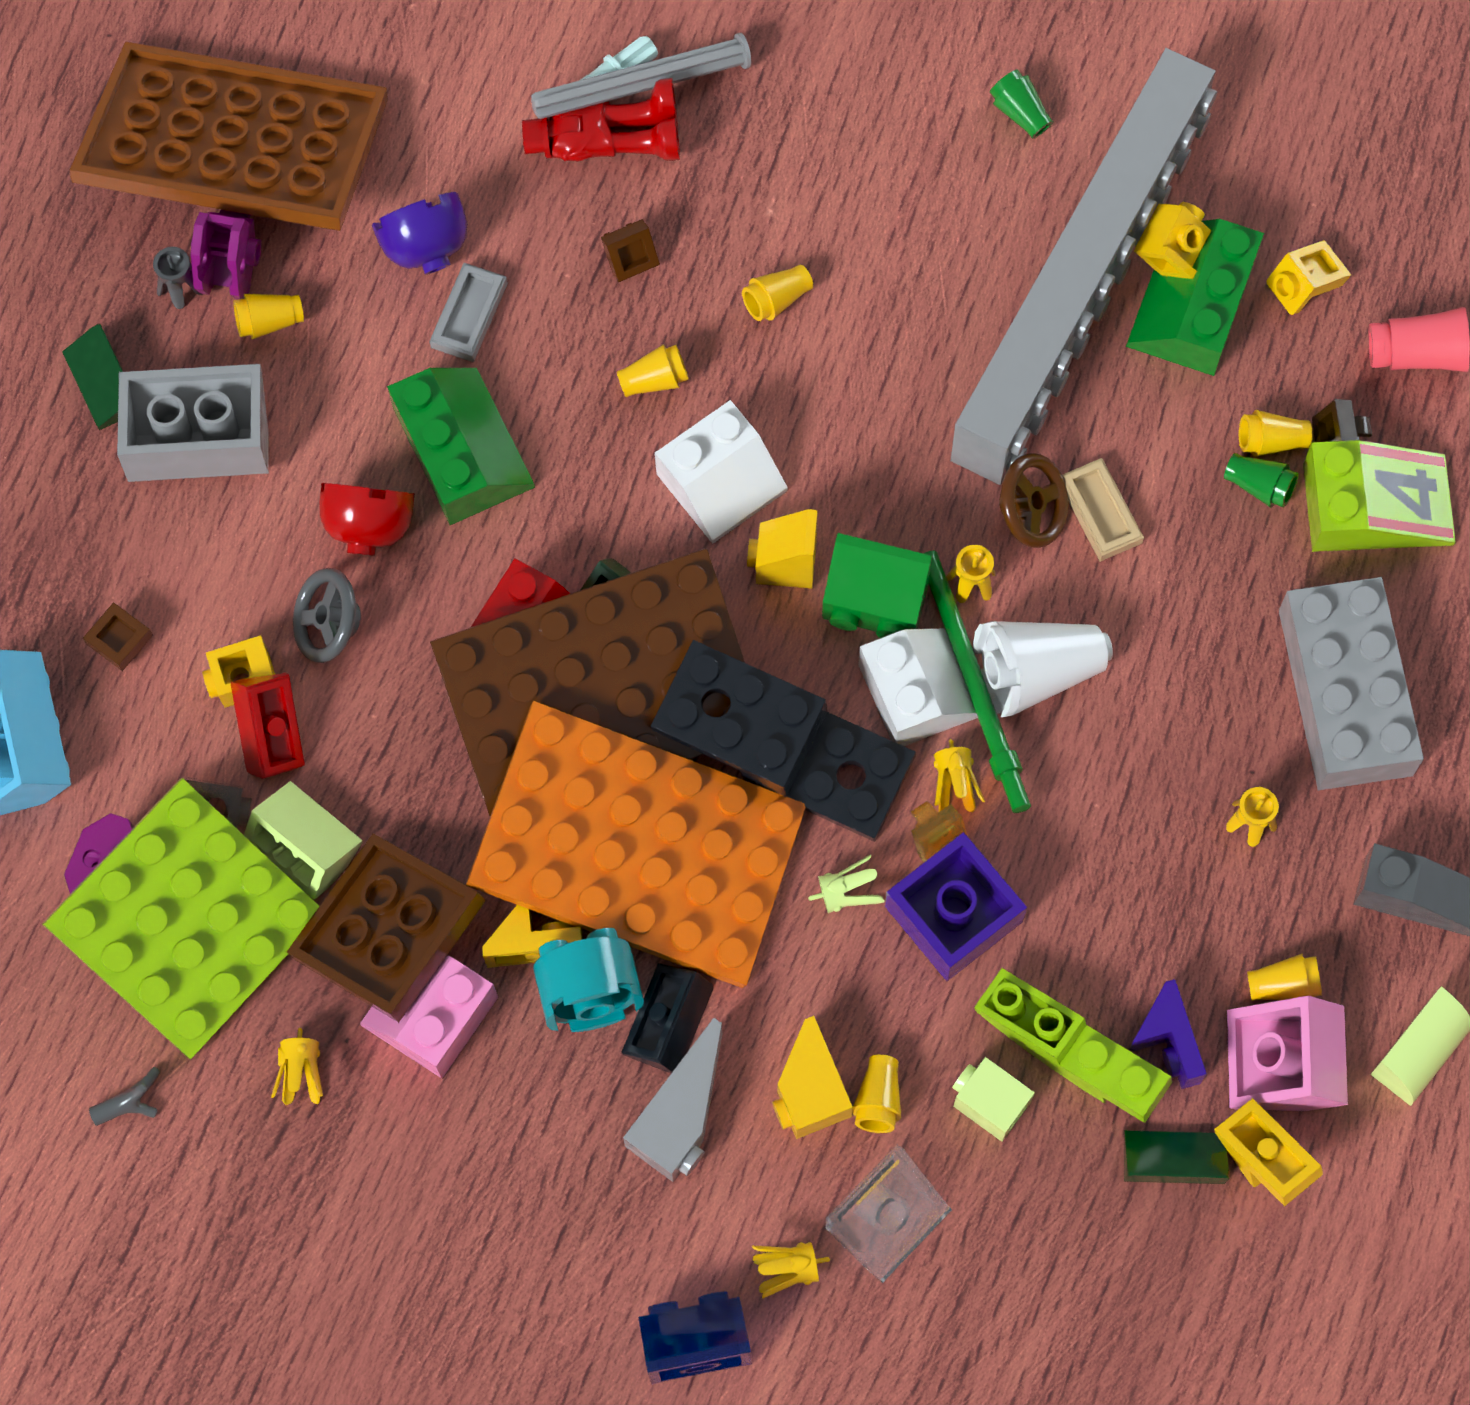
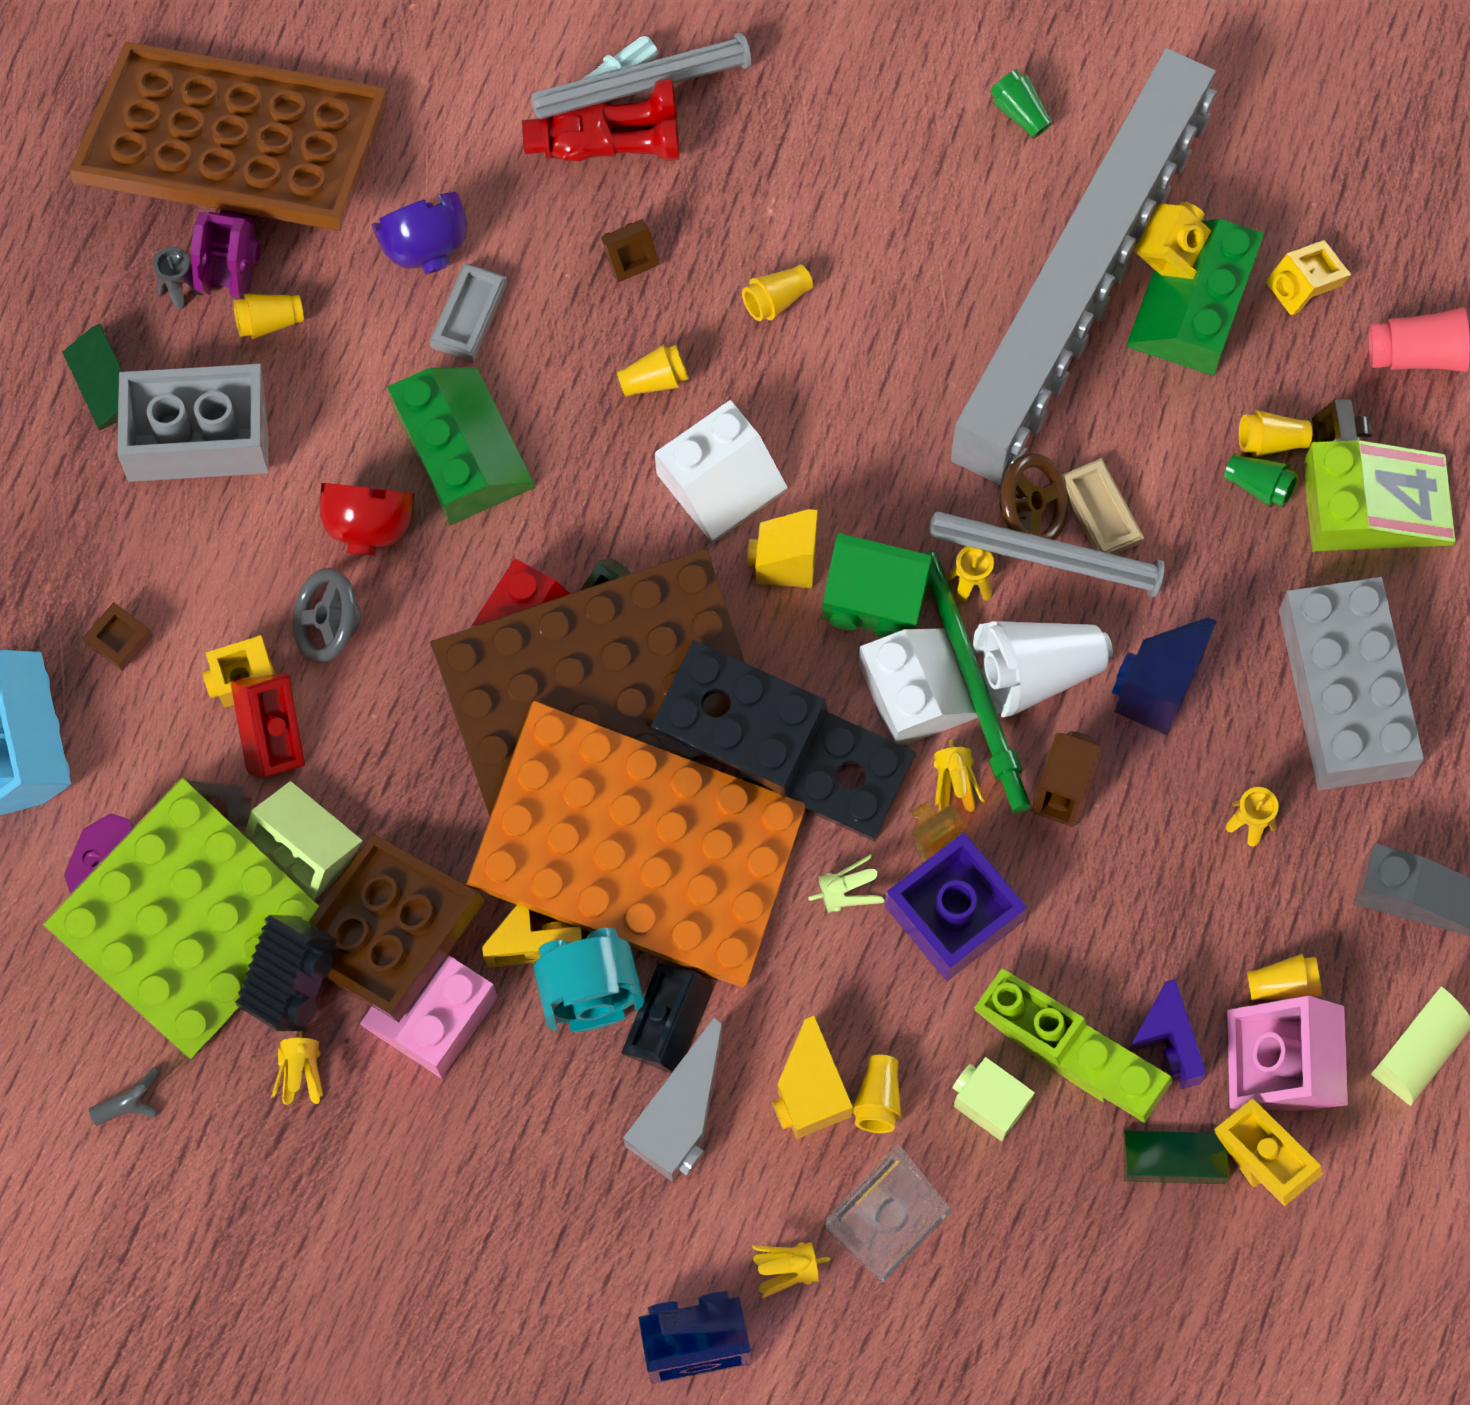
(286, 973): none -> black brick
(1048, 552): none -> light grey axle
(1067, 778): none -> reddish brown brick
(1160, 674): none -> clear blue slope

